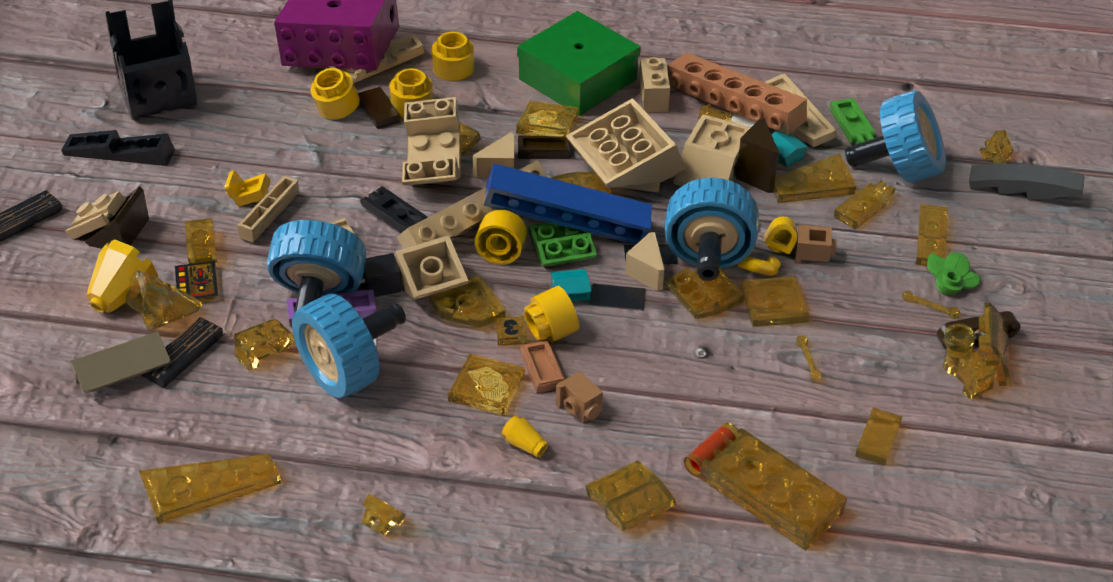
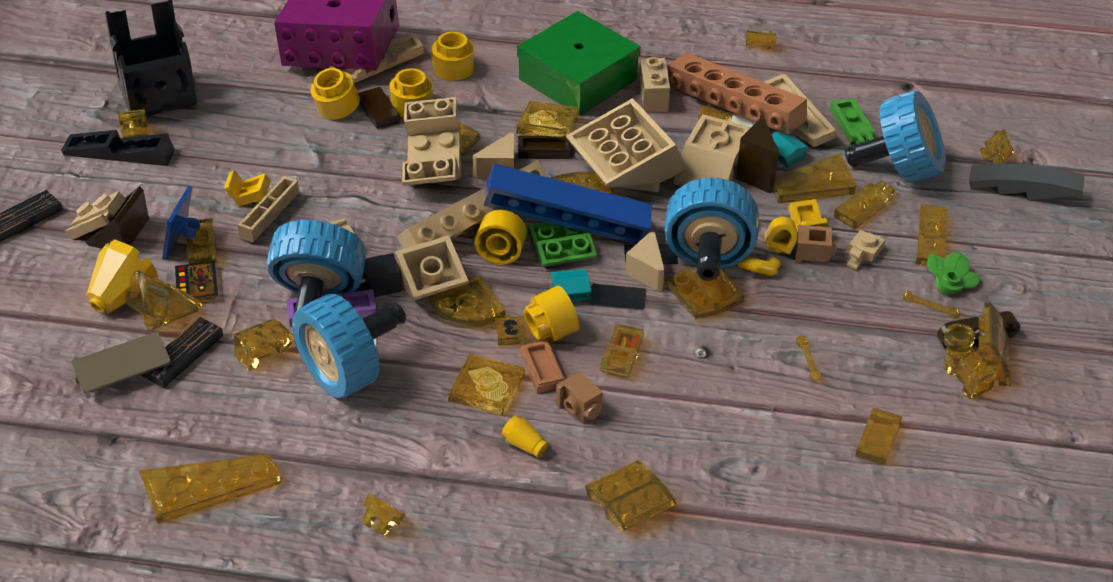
(133, 123): none -> clear yellow tile
(180, 223): none -> blue piece
(392, 209): black hinge -> none
(622, 350): none -> clear yellow slope
(763, 39): none -> clear yellow pin
(766, 484): clear yellow hinge -> none
(774, 301): clear yellow tile -> none
(806, 213): none -> yellow bracket
(864, 247): none -> tan plate

